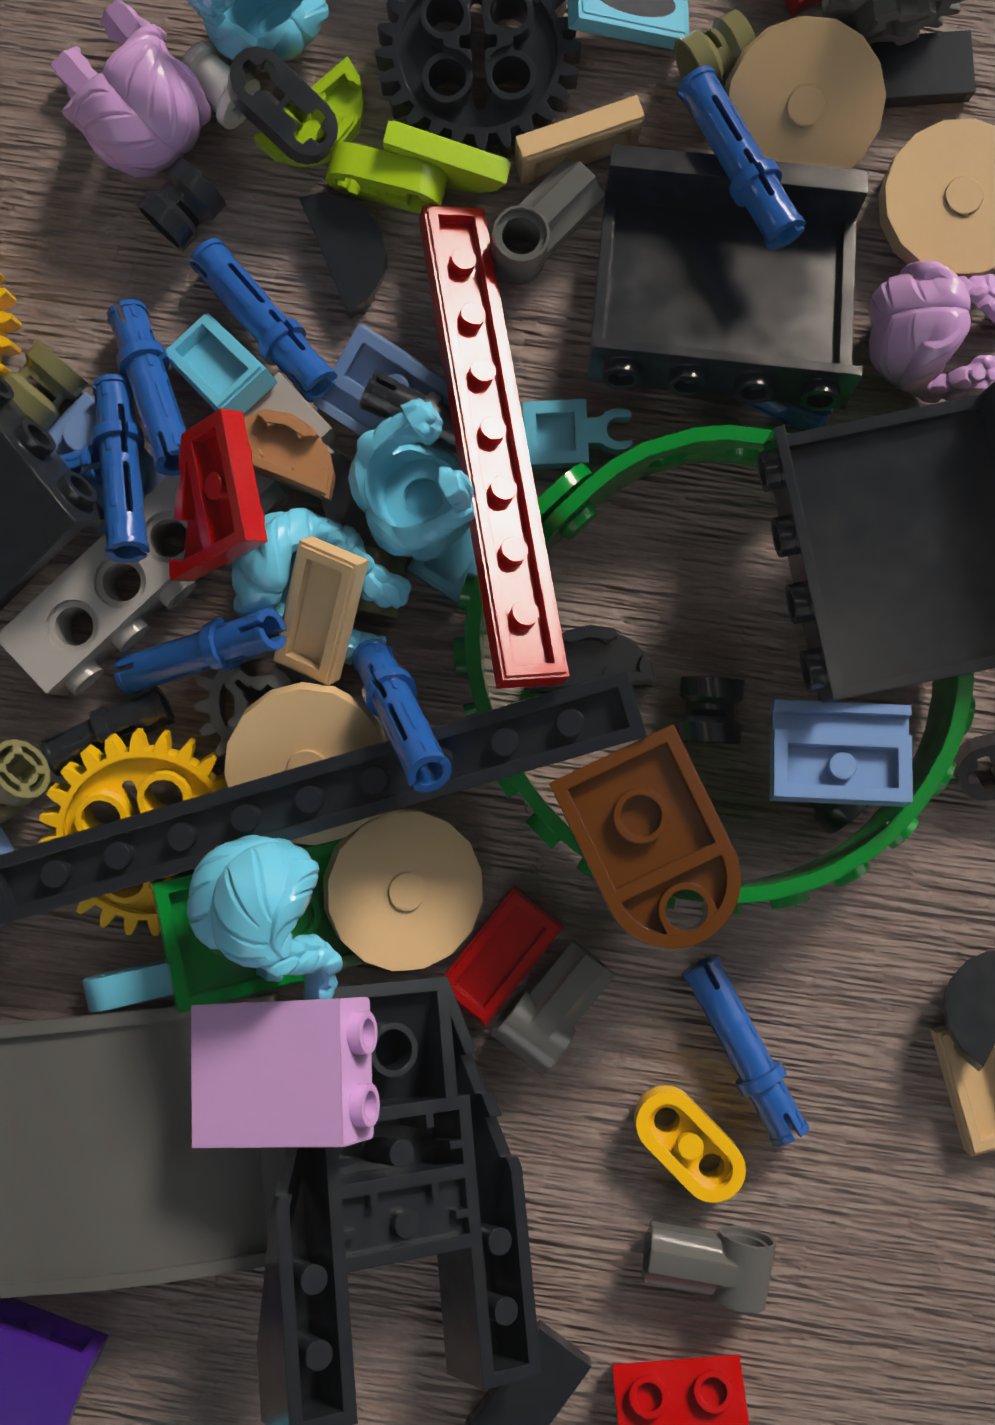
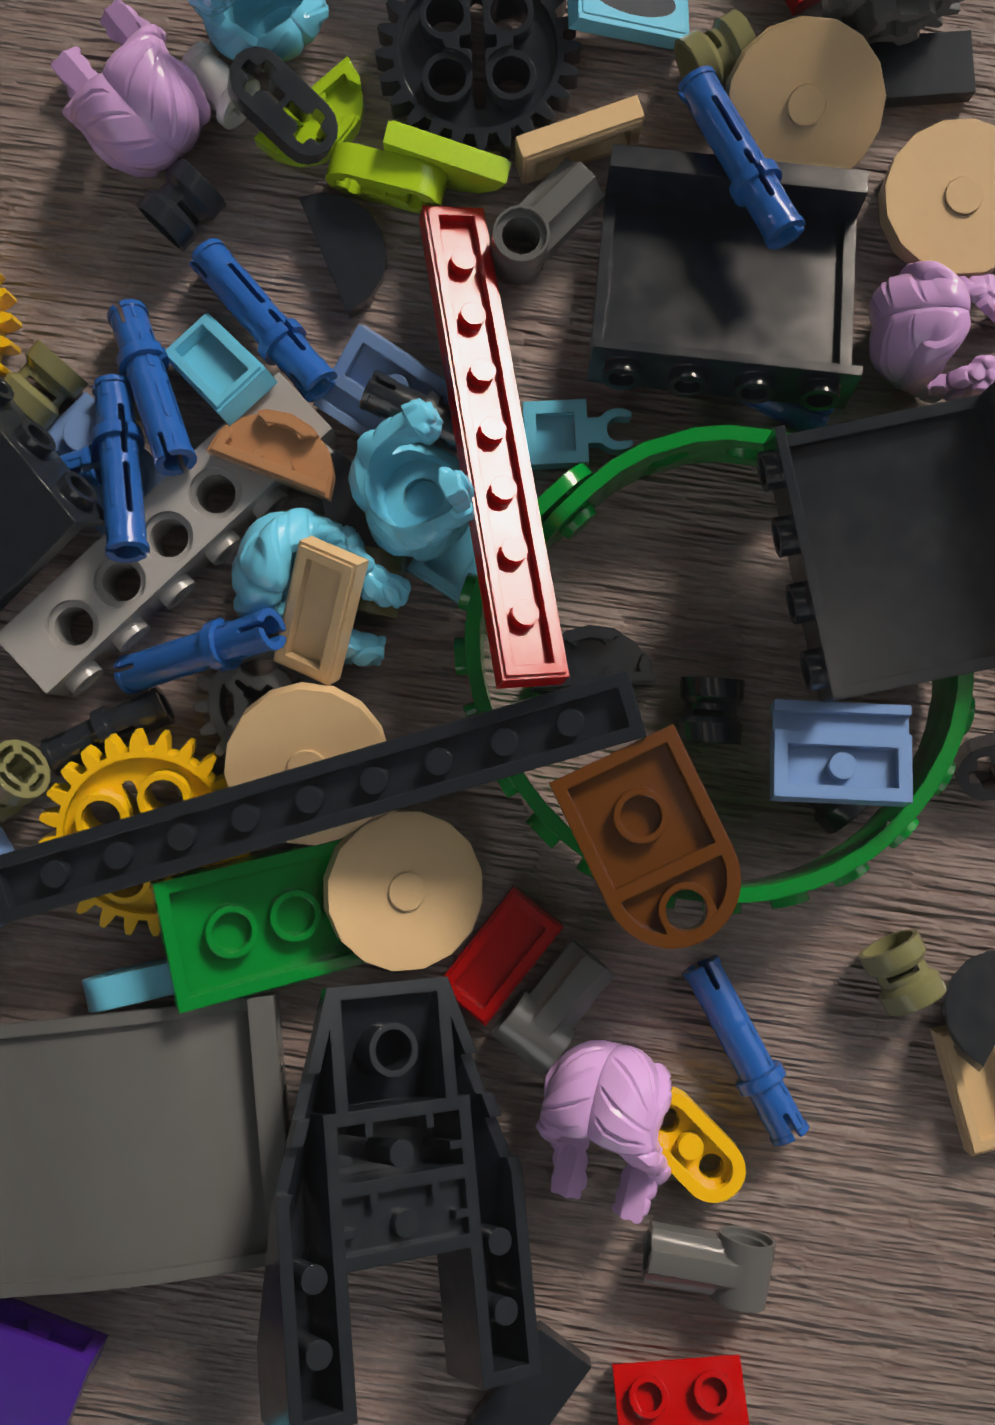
(216, 496): red wing -> none
(248, 903): medium azure hair -> none
(283, 1073): lavender panel -> none
(391, 696): blue pin -> none
(619, 1103): none -> lavender hair
(902, 972): none -> olive wheel

